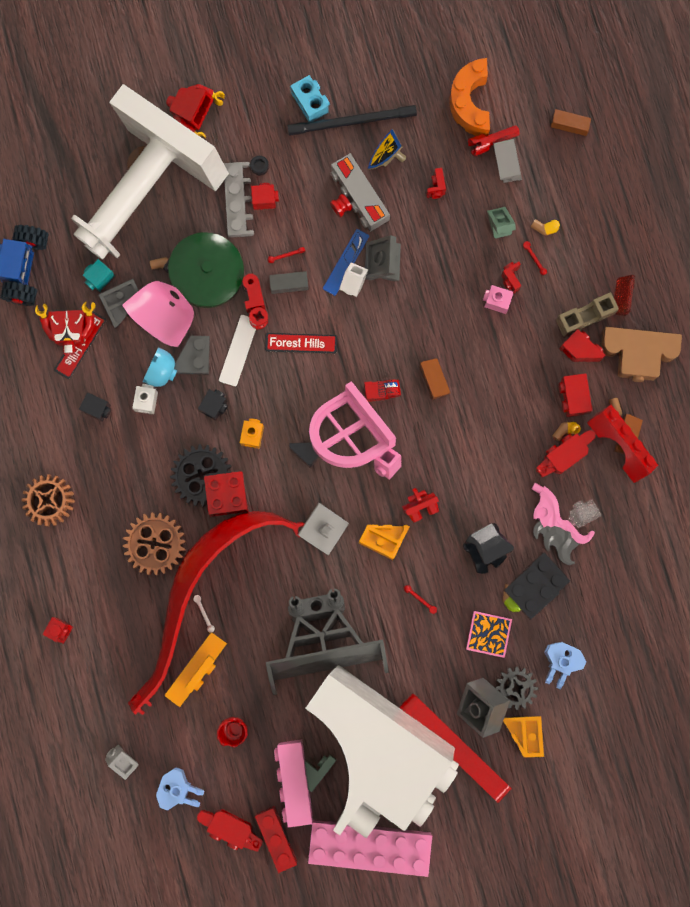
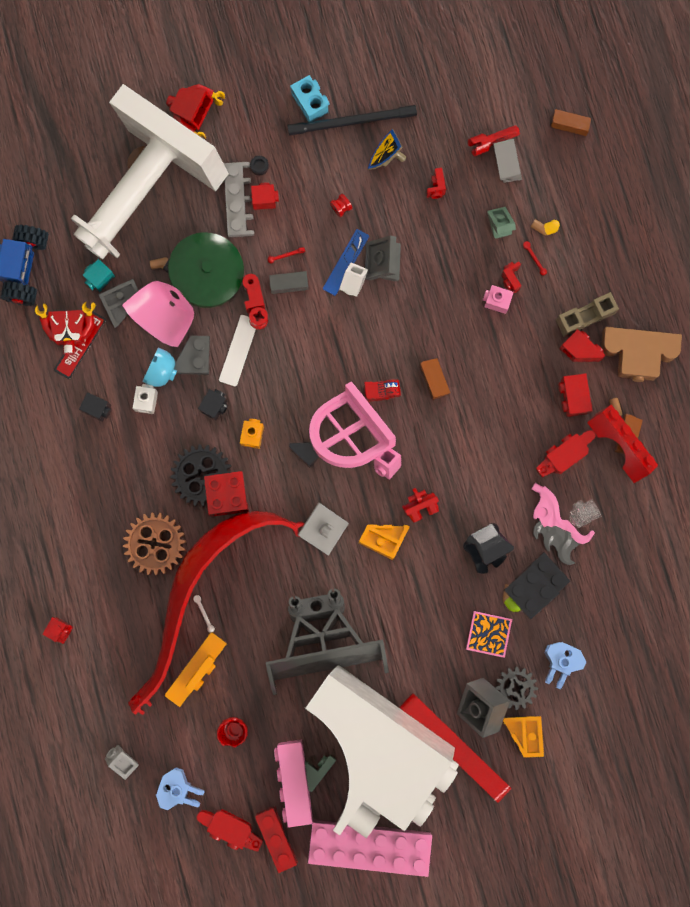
(43, 506): nougat gear -> none
(301, 343): red sticker -> none
(360, 192): light grey brick -> none
(432, 609): red hinge -> none
(462, 108): orange brick -> none
(566, 428): arm -> none
(624, 294): clear red slope -> none

